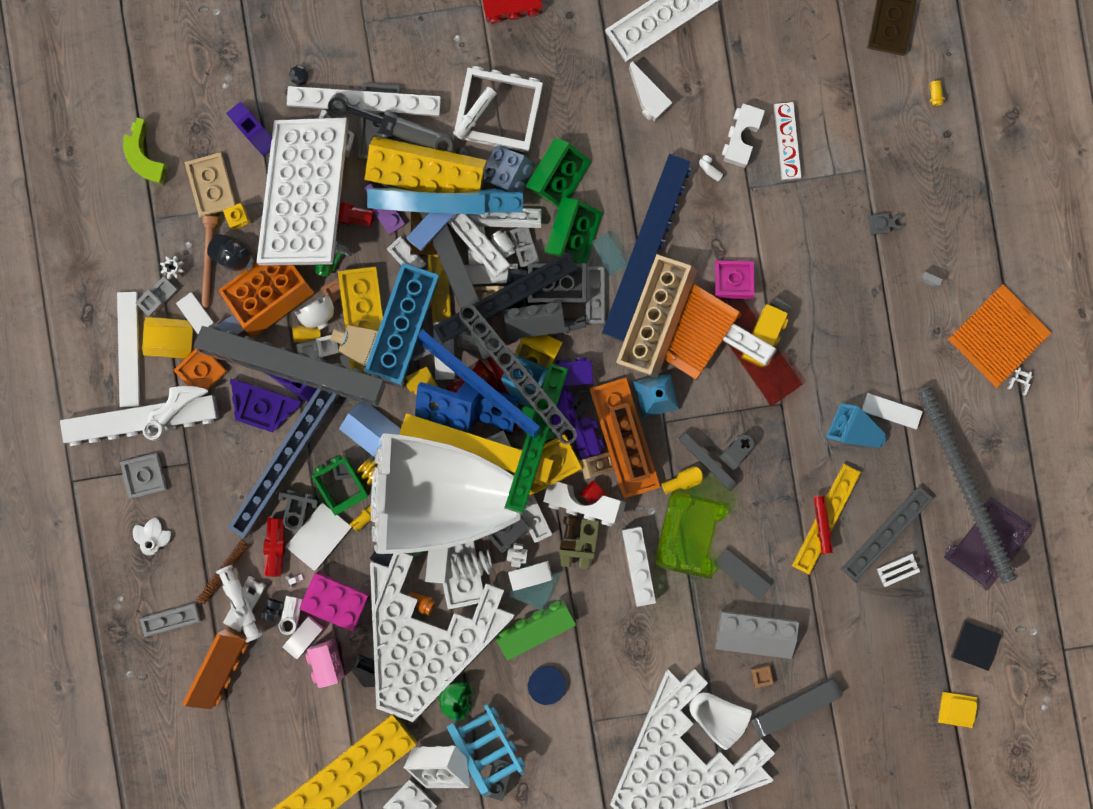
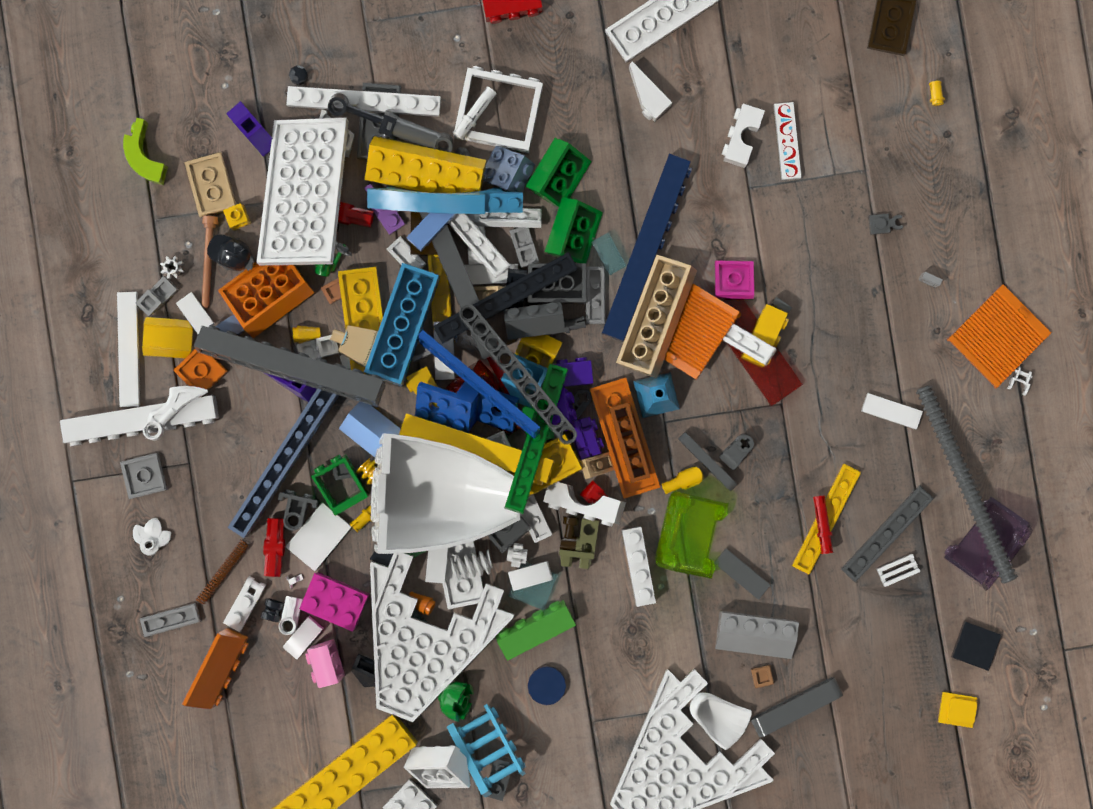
(233, 591): white piece -> none
(260, 406): dark purple wing -> none
(316, 313): white cylinder -> none
(502, 243): white brick -> none
(710, 170): white arm -> none
(855, 427): dark azure slope -> none

